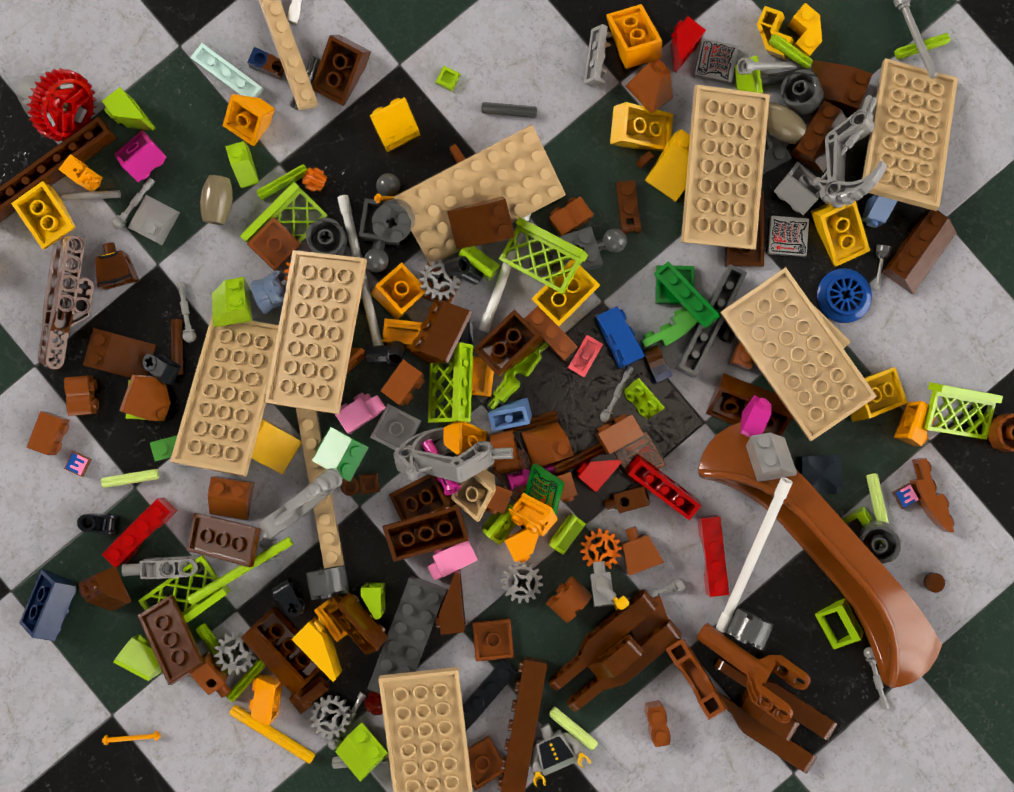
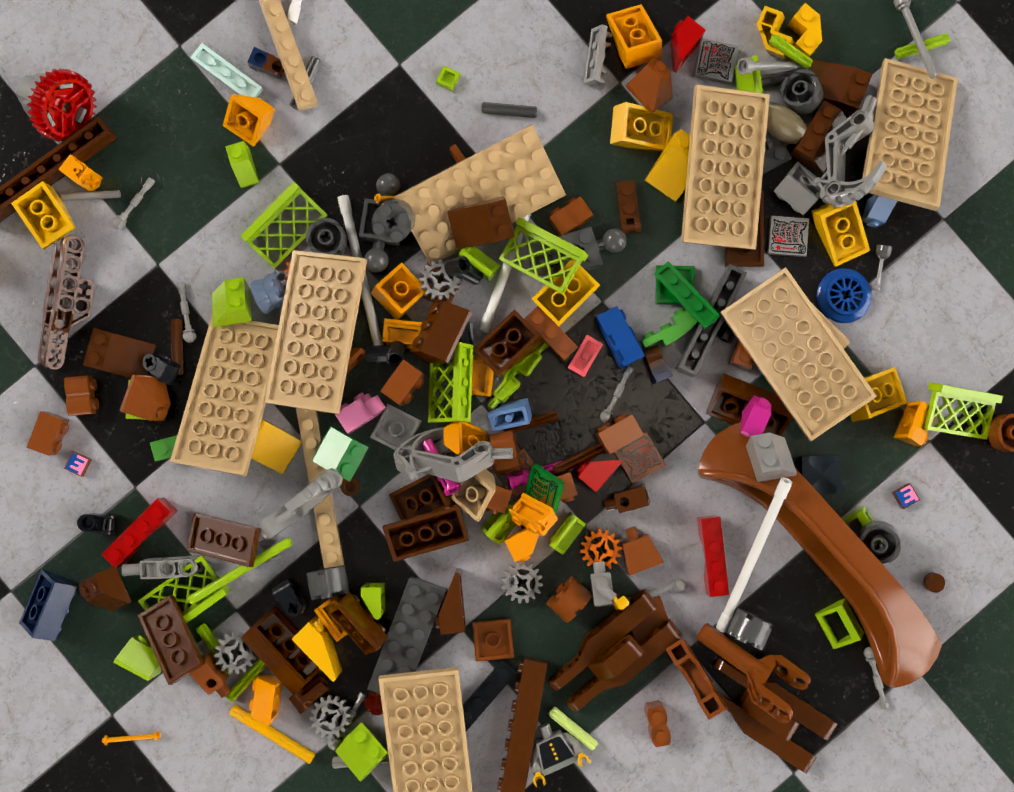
(114, 268): reddish brown torso -> none
(126, 111): lime slope -> none
(130, 478): yellowish green axle -> none
(140, 156): dark pink slope -> none
(153, 220): light grey slope -> none
(216, 200): dark tan piece -> none
(230, 497): dark orange slope -> none
(274, 244): dark orange tile -> none
(282, 182): lime axle -> none
(314, 179): orange gear -> none
(340, 68): reddish brown slope -> none
(369, 483): reddish brown tile -> none
(395, 124): yellow slope -> none
(451, 559): bright pink hinge -> none
(484, 762): dark orange tile -> none
(547, 444): dark orange slope -> none
(643, 399): lime hinge -> none
(644, 160): reddish brown tile -> none
(663, 487): red brick -> none
(877, 497): yellowish green axle -> none
(920, 250): reddish brown slope -> none
(932, 503): dark orange slope -> none

